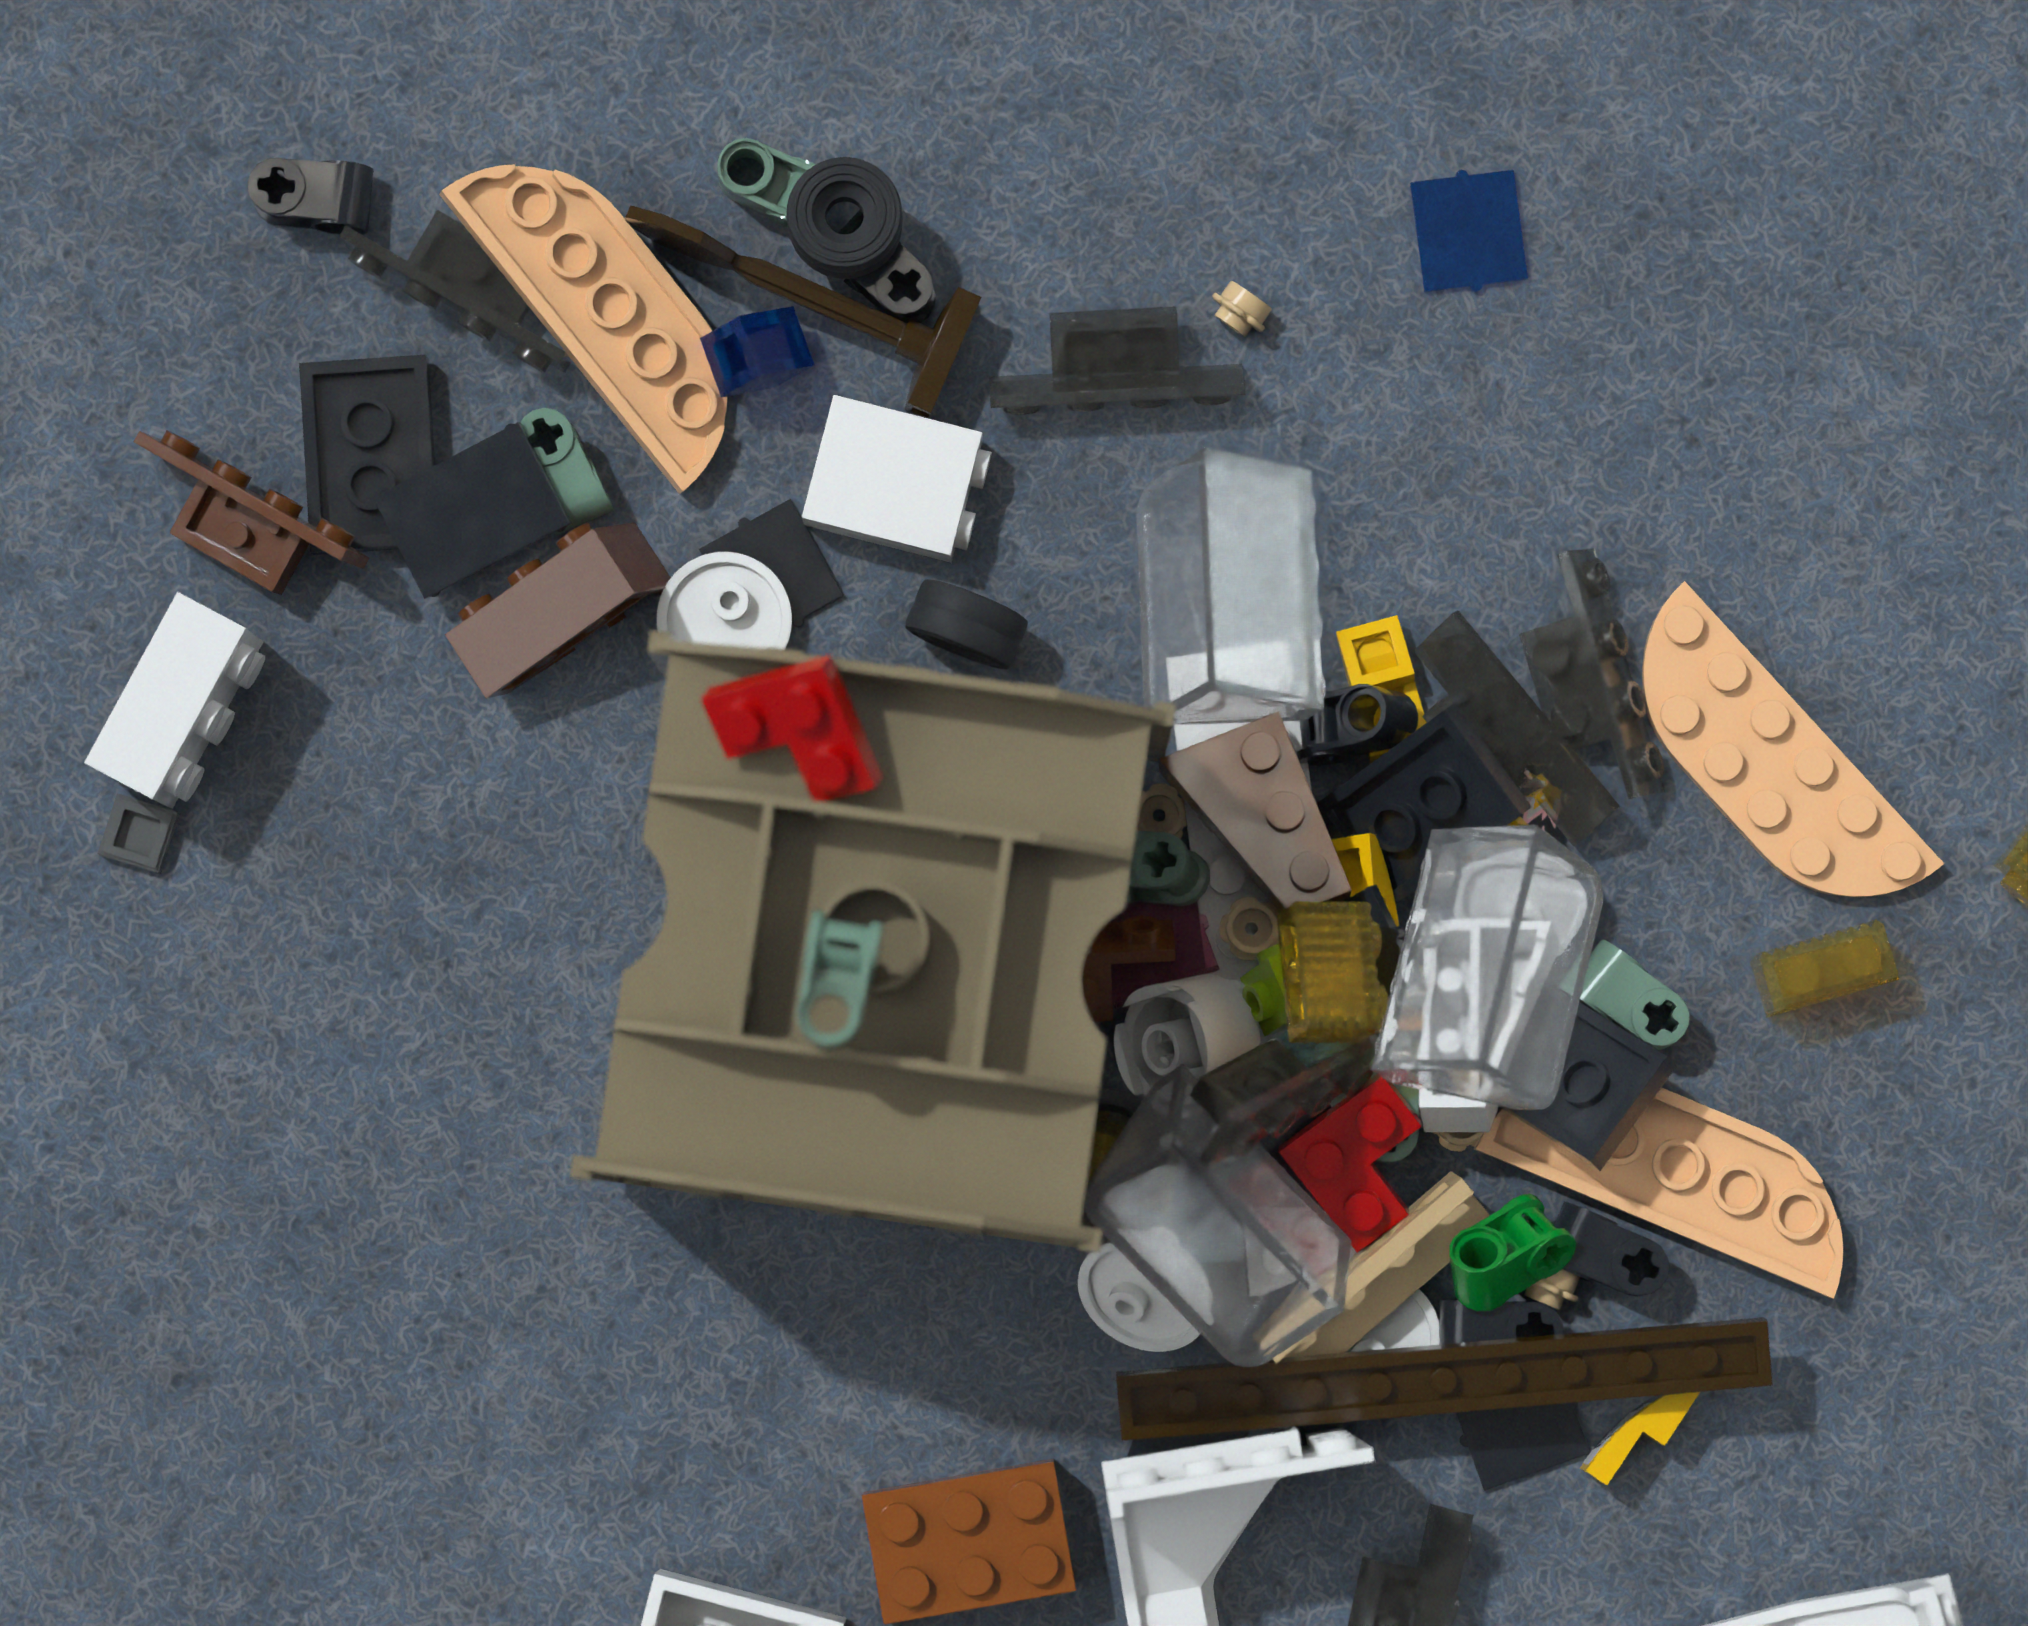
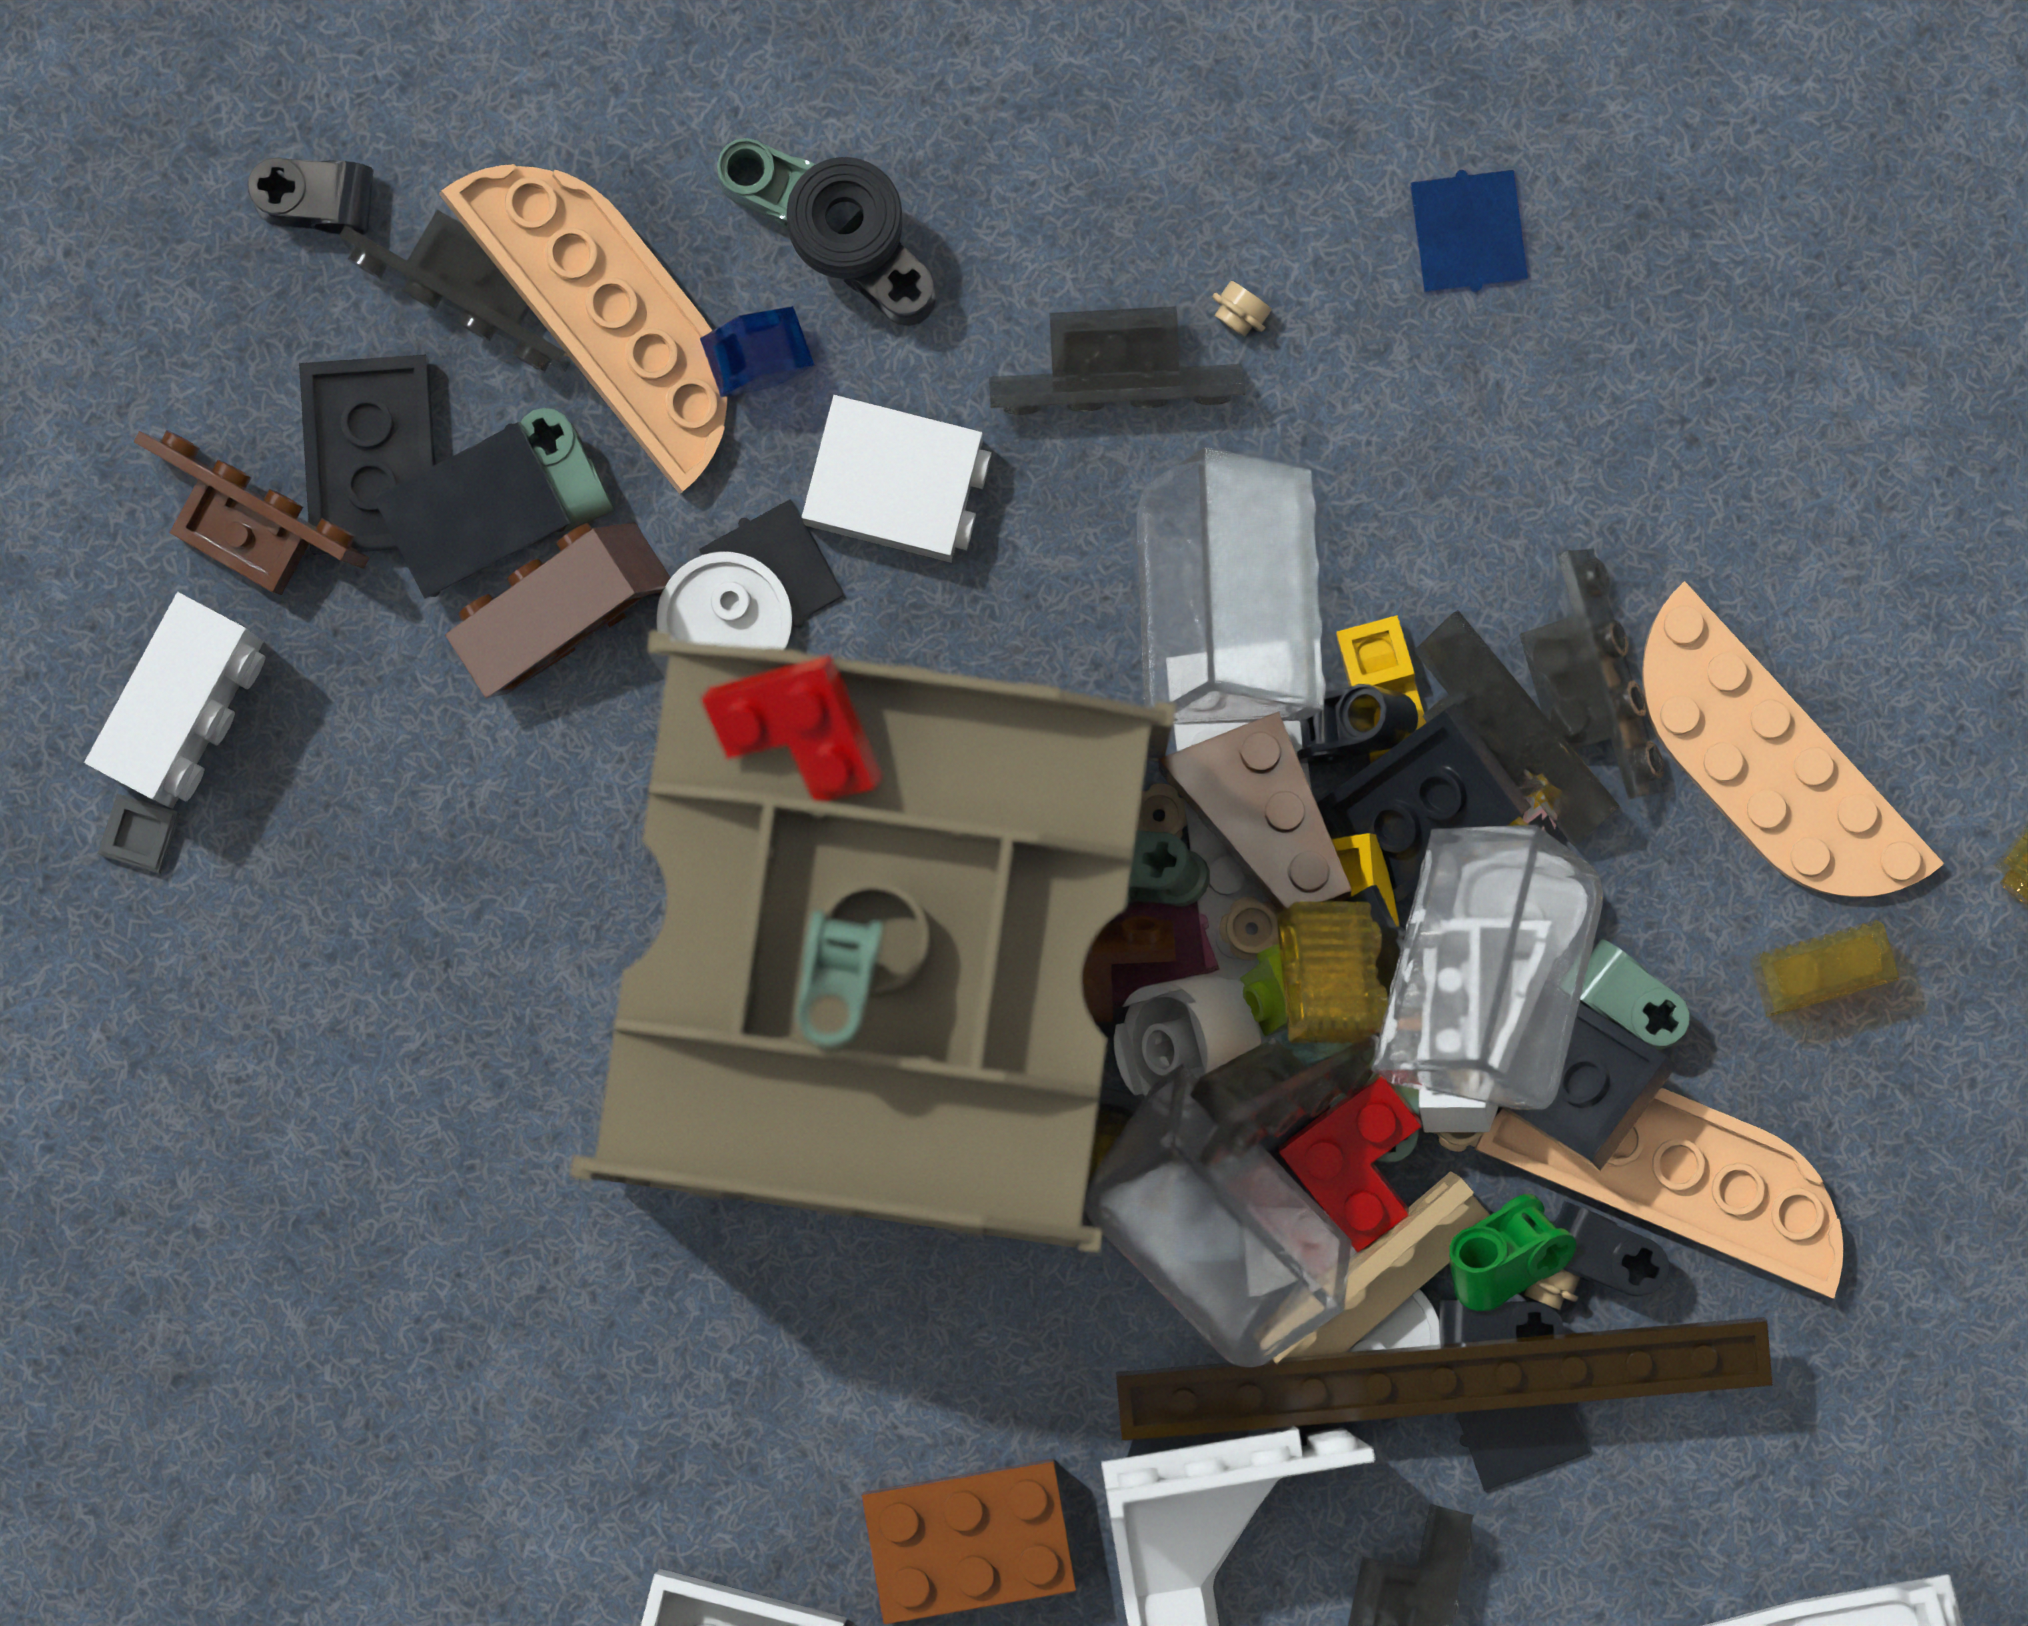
(928, 347): dark brown piece -> none
(966, 624): black tyre -> none
(1129, 1304): white piece -> none
(1654, 1418): yellow slope -> none

